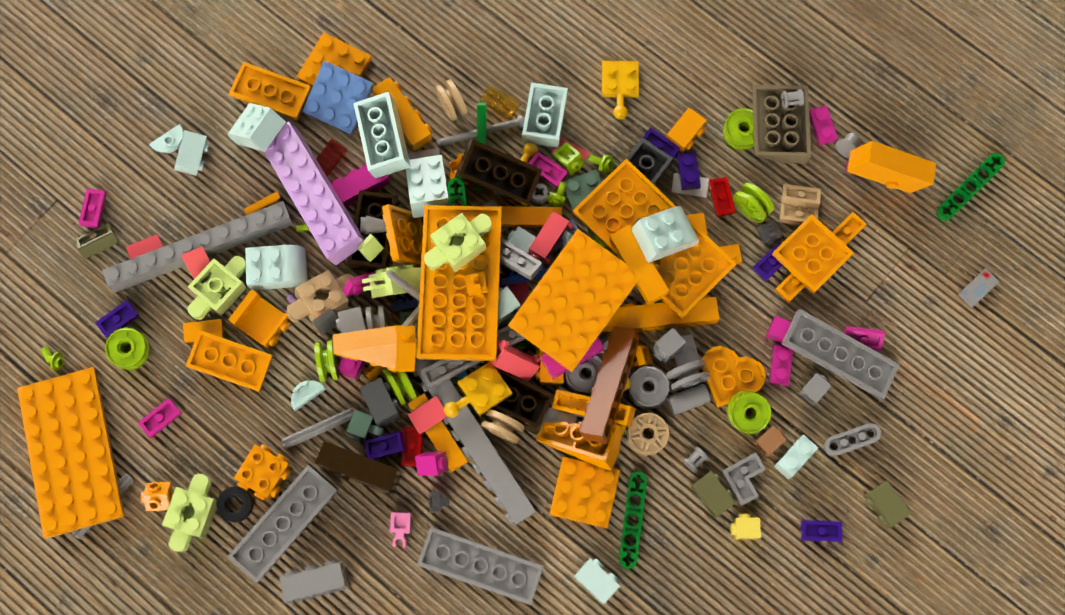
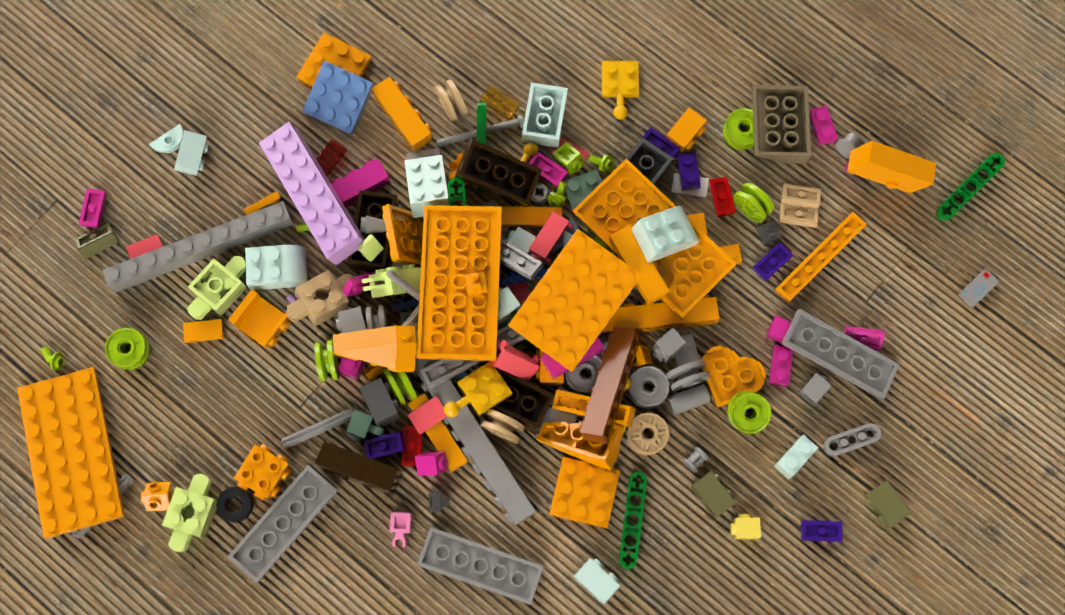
(117, 318): dark purple plate -> none
(160, 418): dark pink plate -> none
(196, 261): coral sticker -> none
(229, 361): light orange plate -> none
(256, 127): light aqua brick -> none
(270, 90): light orange plate -> none
(305, 392): light aqua plate -> none
(314, 582): light grey brick -> none
(325, 321): flat silver sticker -> none
(381, 135): light aqua brick -> none
(458, 242): yellowish green brick -> none
(739, 477): light grey plate -> none
(770, 441): medium nougat brick -> none
(792, 98): light grey bush -> none
(812, 253): light orange plate -> none

